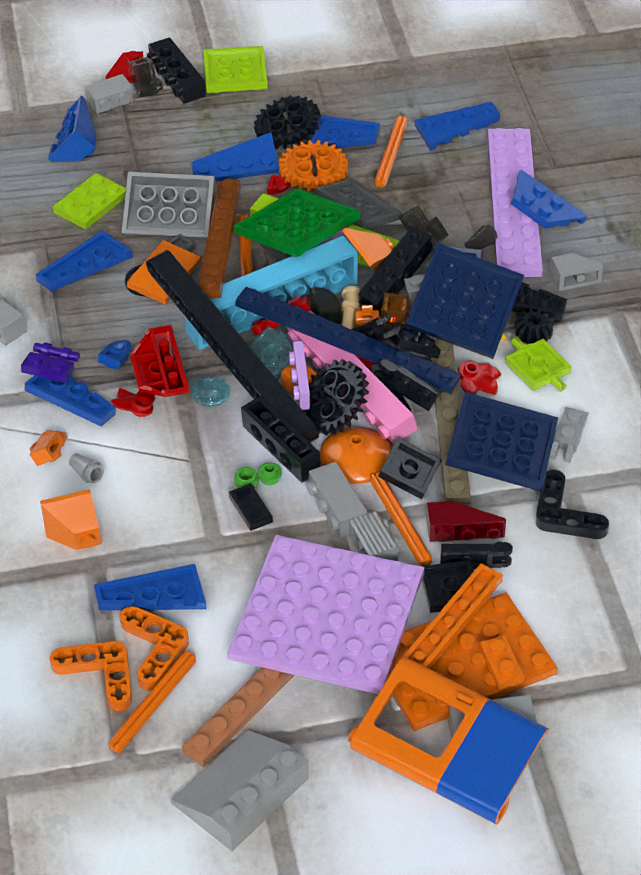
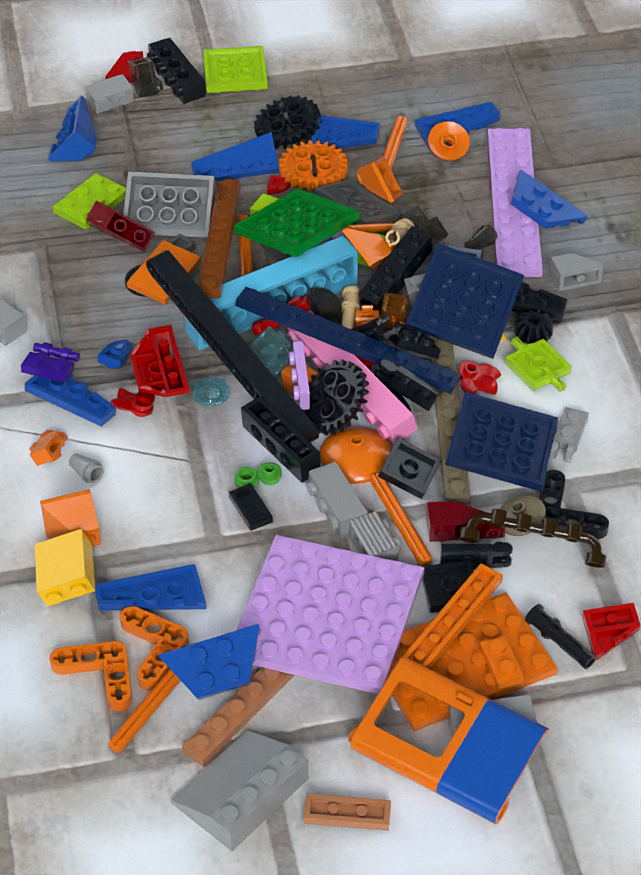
(64, 567): none -> yellow brick
(88, 258): blue wing -> none
(119, 226): none -> dark red slope
(215, 663): none -> blue wing
(347, 812): none -> nougat plate
(372, 228): none -> orange bar
(379, 179): none -> orange slope
(398, 231): none -> tan pin
(450, 133): none -> orange dish
(524, 524): none -> dark brown bar
(525, 505): none -> dark tan dish
(551, 629): none -> black pin
(610, 626): none -> red wing

